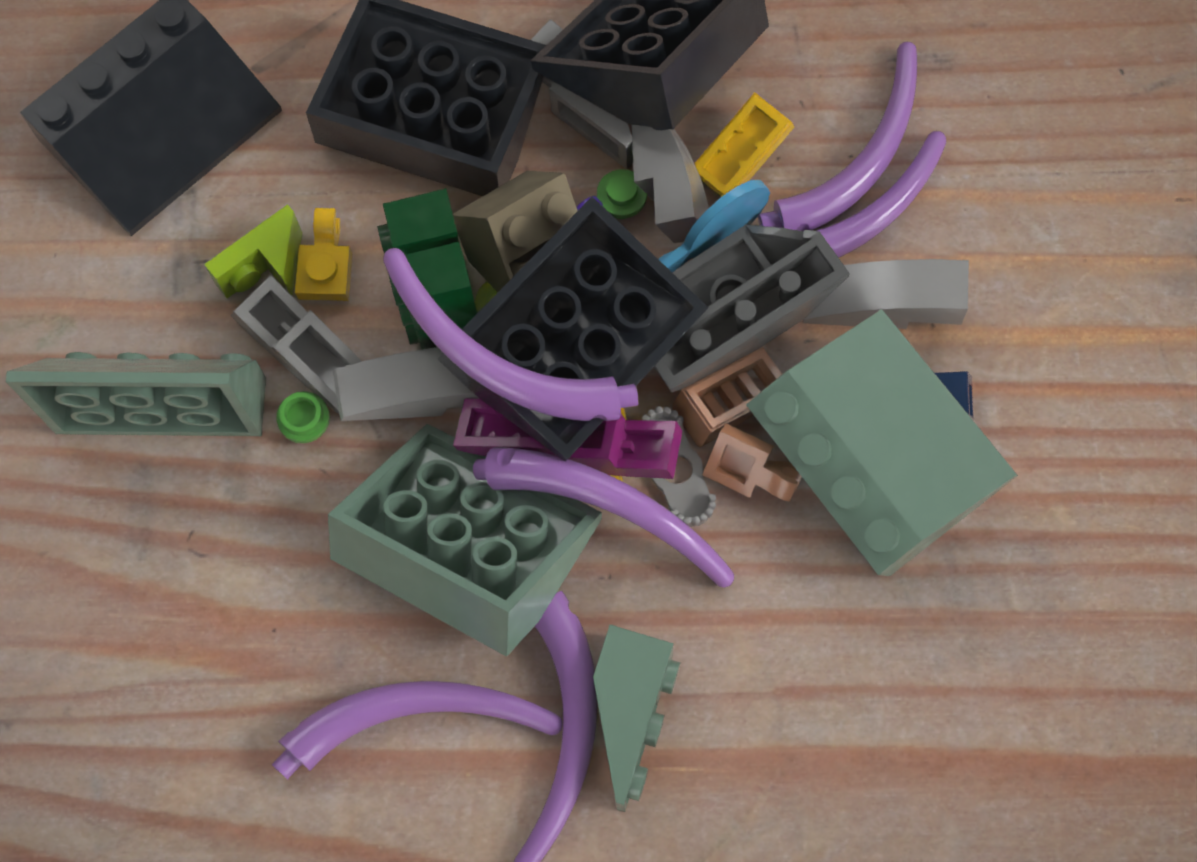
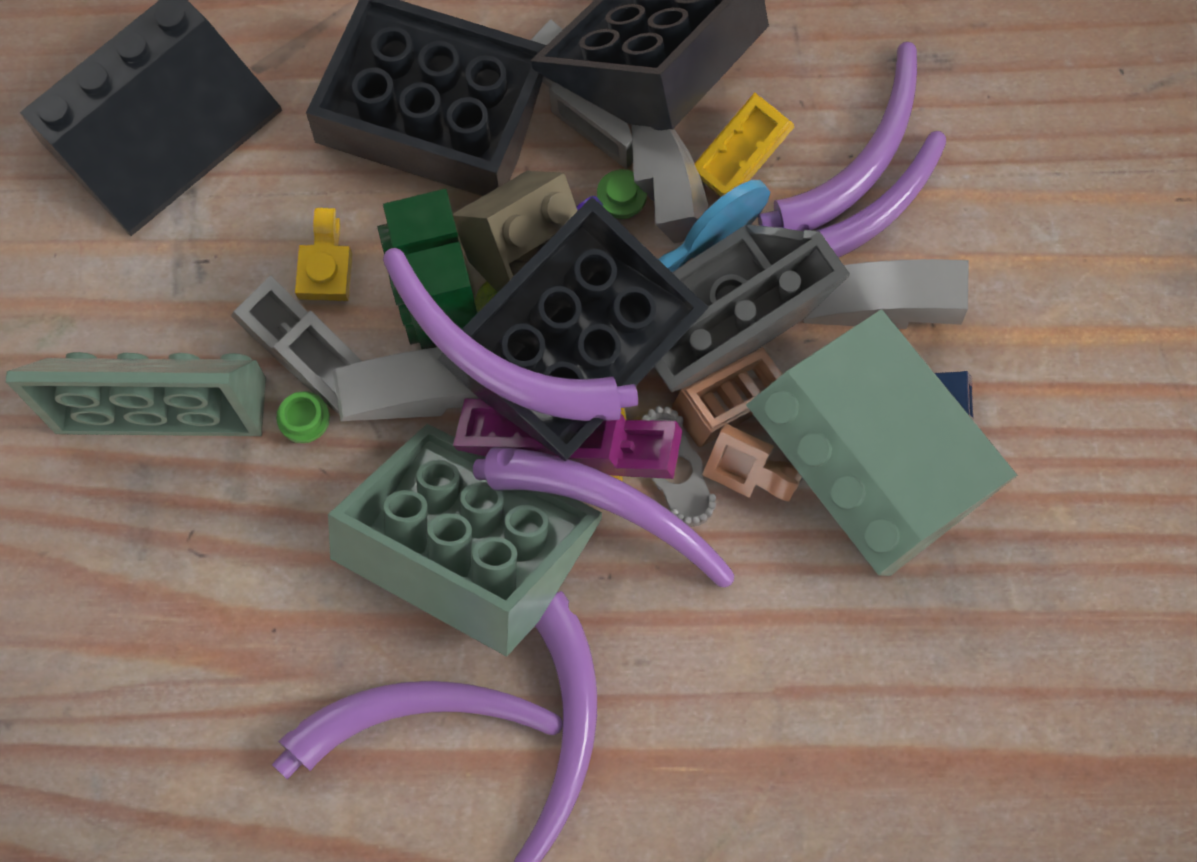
(268, 246): lime slope -> none
(628, 688): sand green slope -> none

